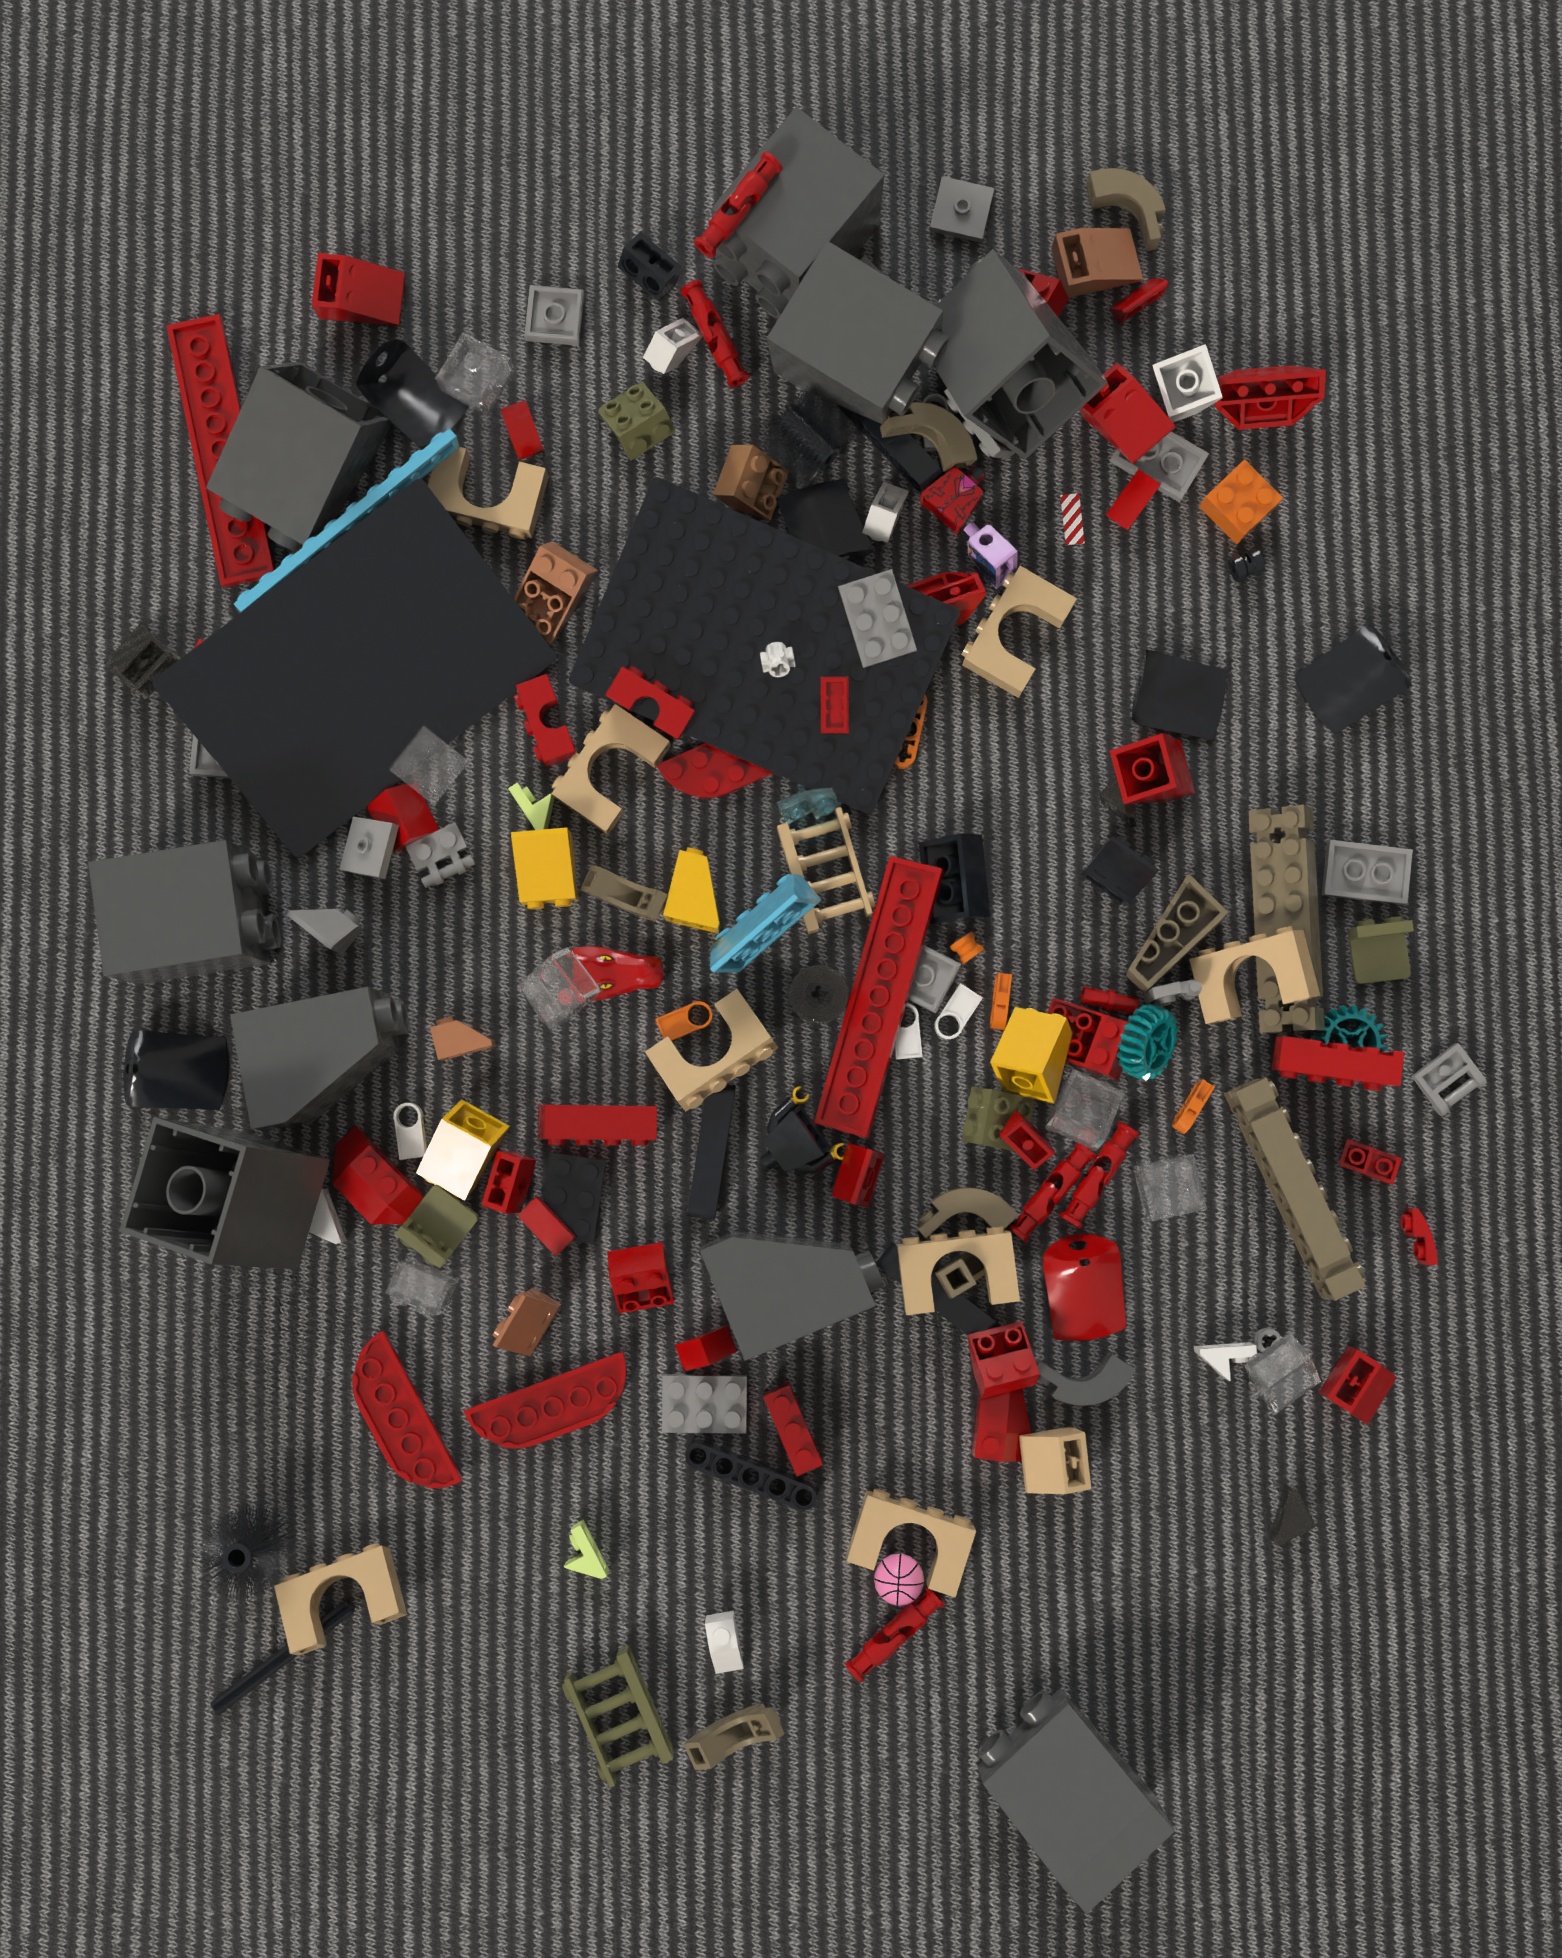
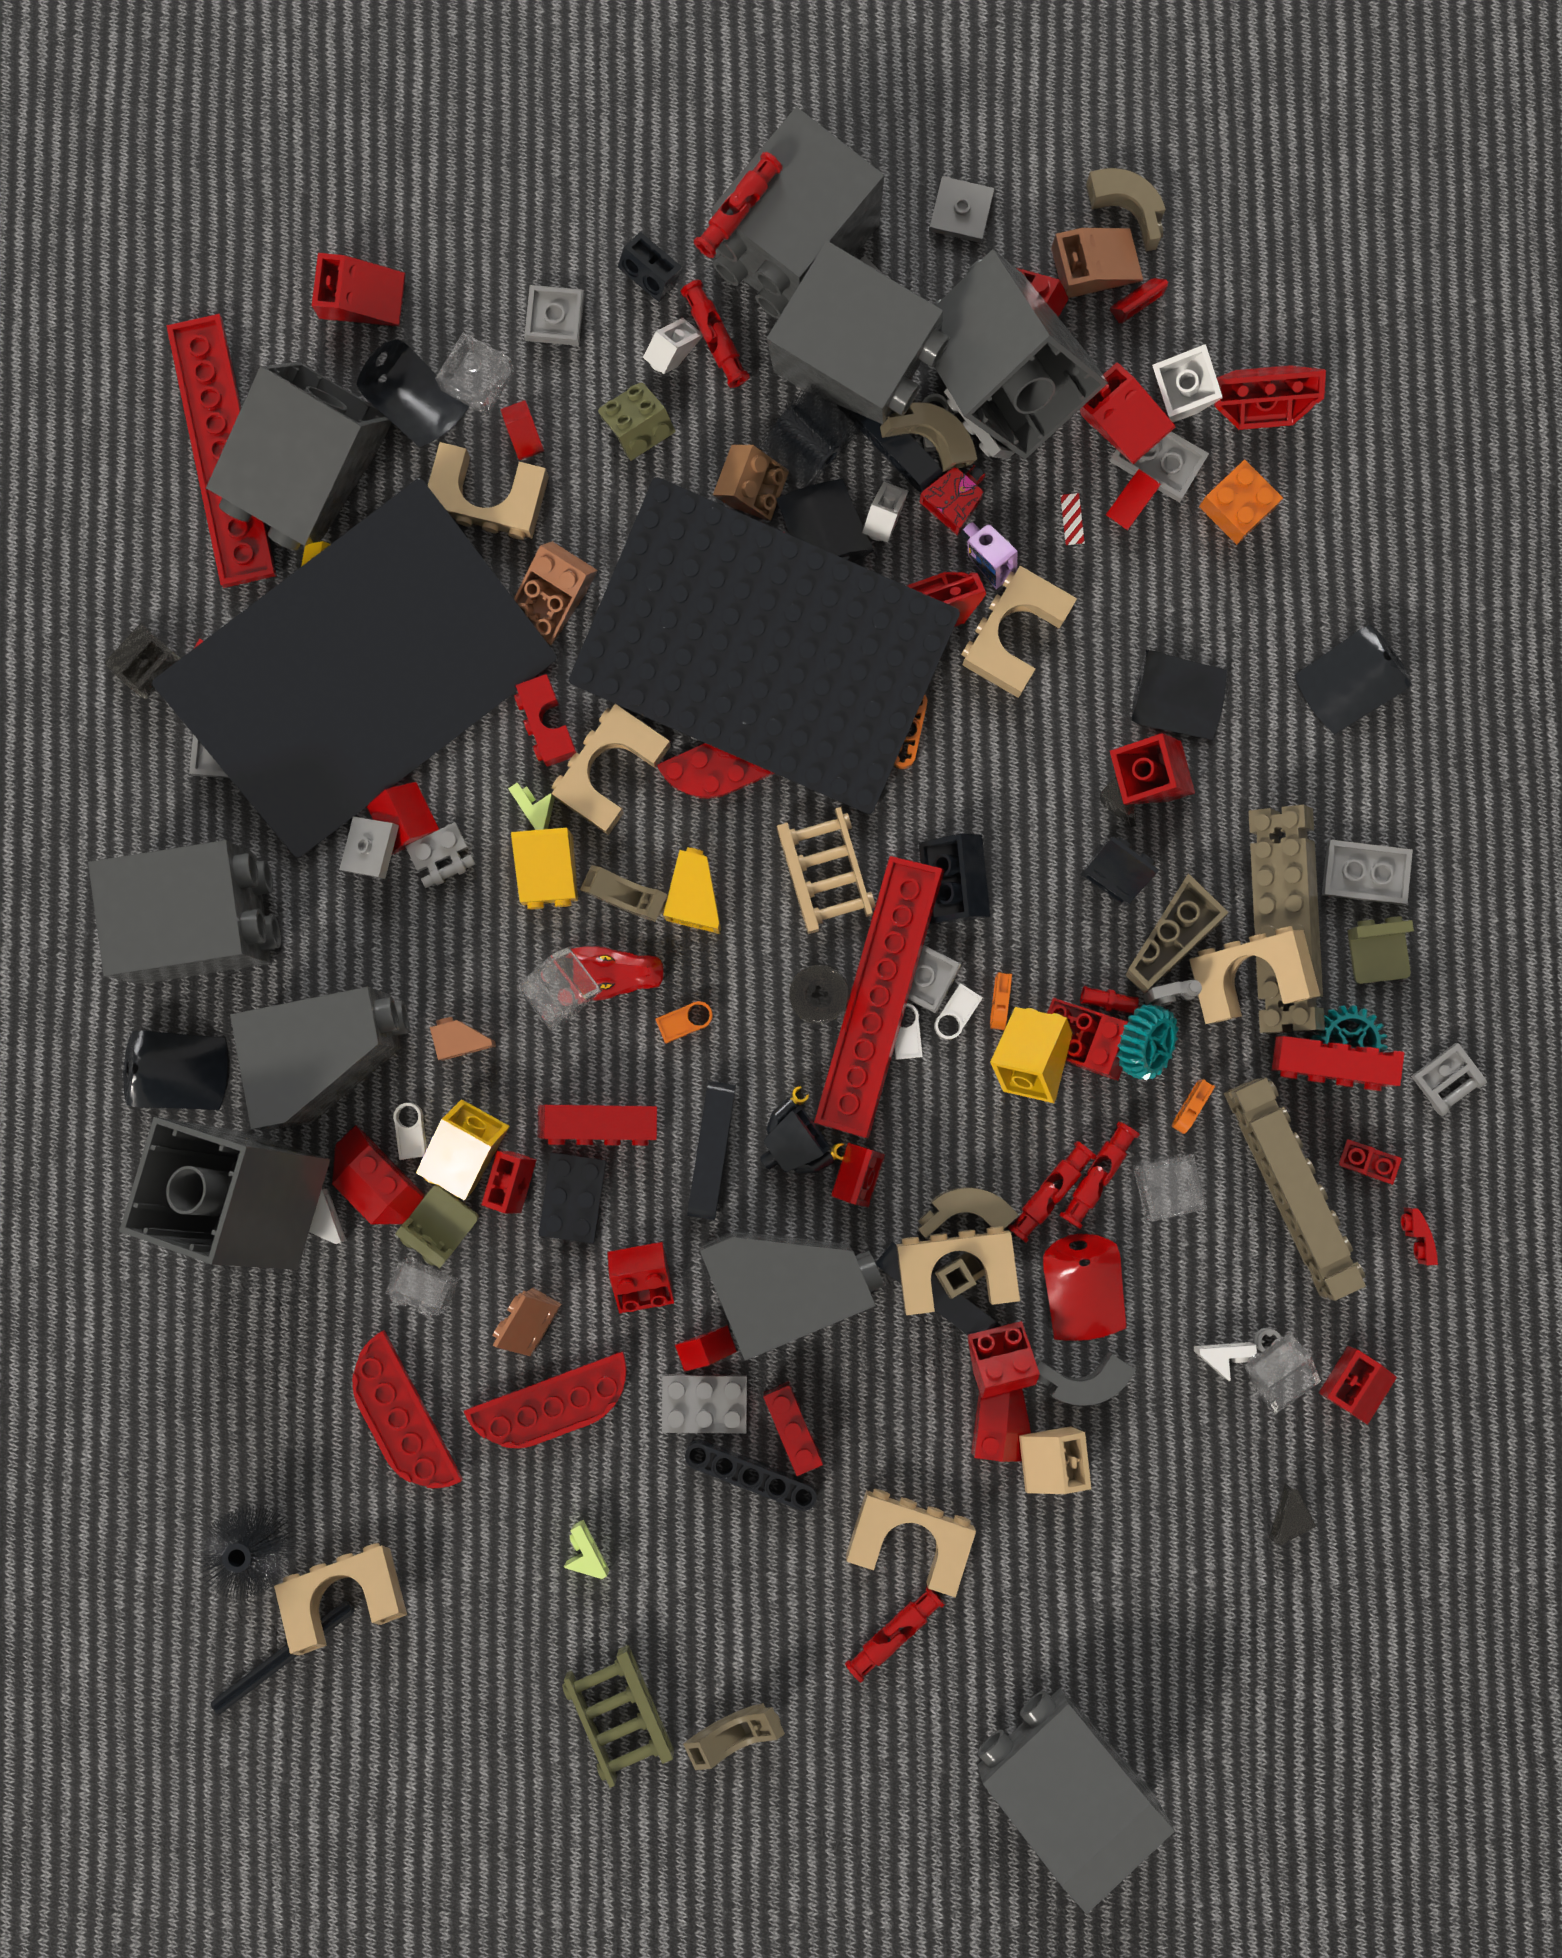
(329, 926): light grey slope -> none
(417, 467): medium azure plate -> none
(428, 764): clear piece -> none
(546, 1226): red slope -> none
(631, 687): red arch -> none
(694, 1083): tan arch -> none
(724, 1642): white slope -> none
(763, 924): medium azure slope -> none
(777, 659): white gear -> none
(818, 801): clear light blue slope -> none
(834, 705): red plate -> none
(877, 618): light grey plate -> none
(899, 1579): bright pink piece -> none
(967, 947): orange wheel -> none
(989, 1113): olive bracket -> none
(1026, 1140): red slope -> none
(1084, 1110): clear piece -> none
(1245, 565): black wheel -> none

